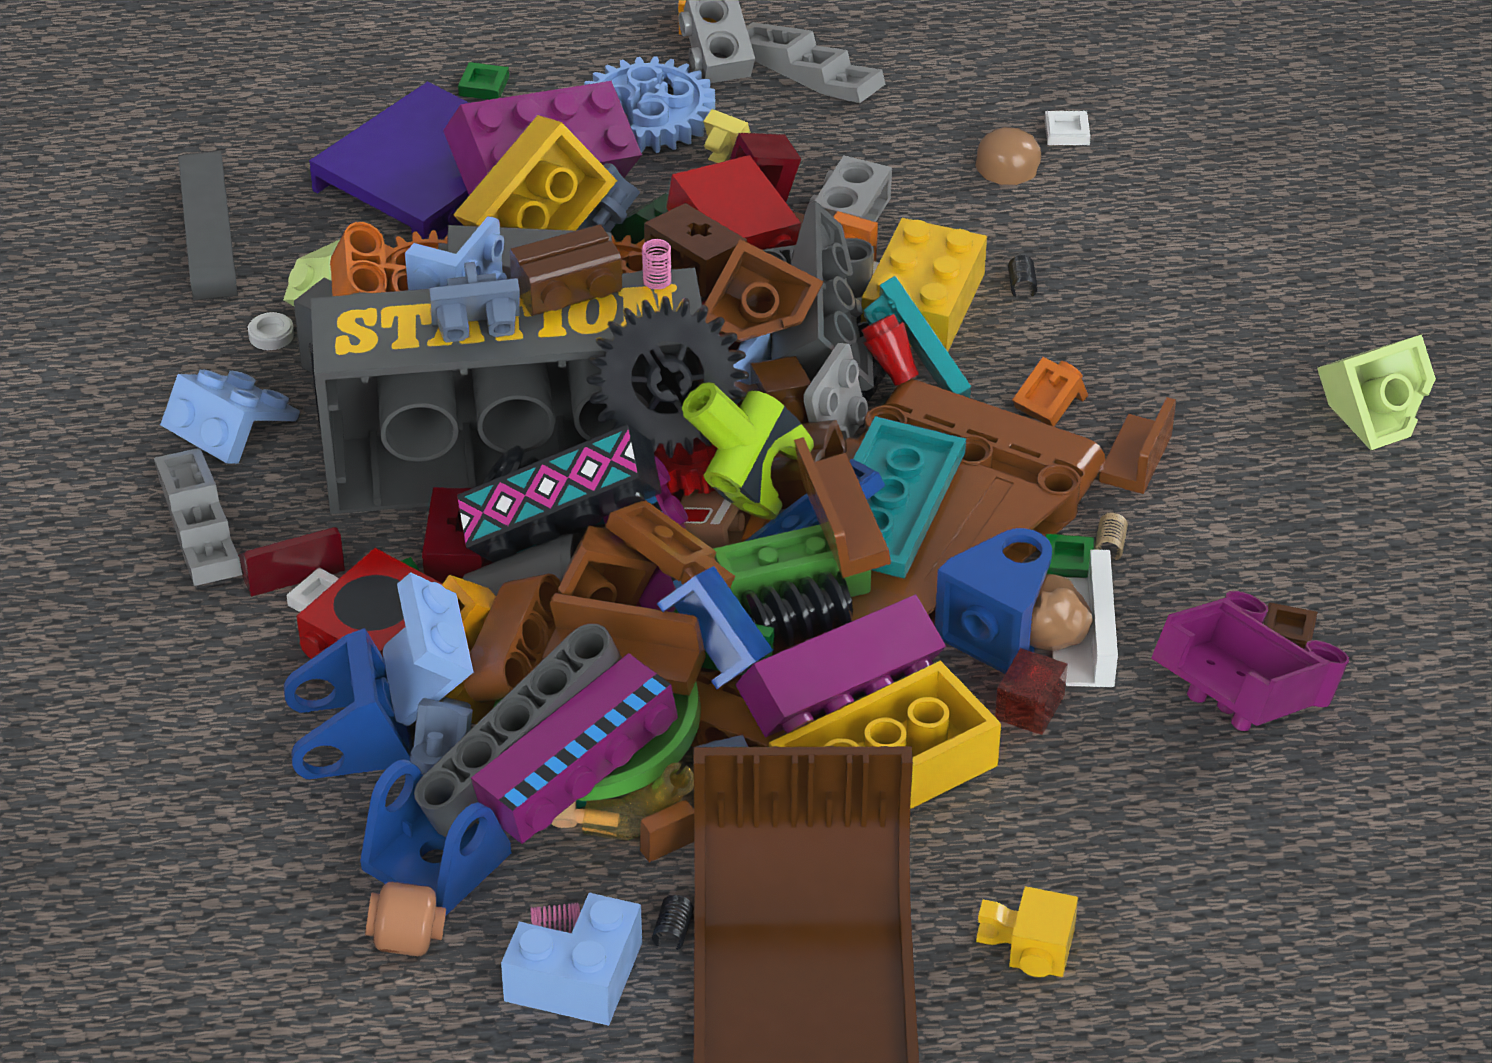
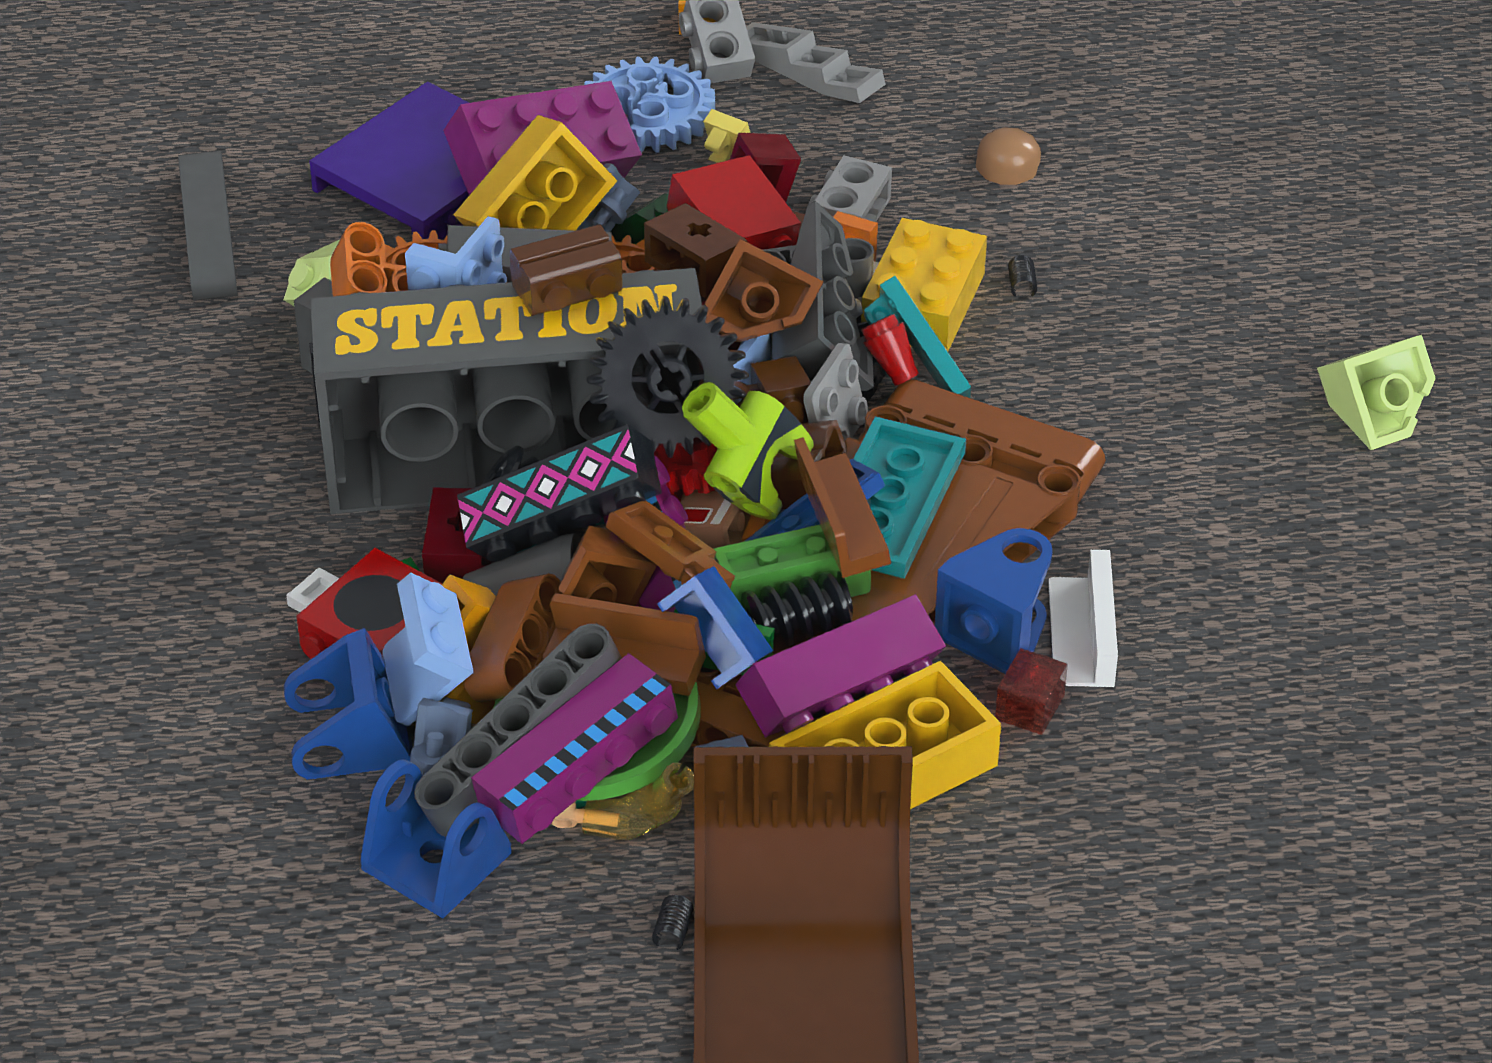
(198, 516): light grey slope -> none
(220, 410): light blue bracket -> none
(271, 331): white tile -> none
(291, 561): dark red panel -> none
(404, 918): nougat head -> none
(475, 299): sand blue hips -> none
(483, 81): green tile -> none
(573, 913): bright pink piece -> none
(579, 970): light blue brick -> none
(653, 270): bright pink piece -> none
(667, 830): dark orange tile -> none
(1037, 932): yellow brick -> none
(1050, 391): orange bracket -> none
(1059, 615): medium nougat hair -> none
(1067, 128): white tile -> none
(1070, 555): green tile -> none
(1101, 529): tan piece -> none
(1138, 450): dark orange panel -> none
(1246, 664): magenta piece -> none
(1291, 622): reddish brown tile -> none

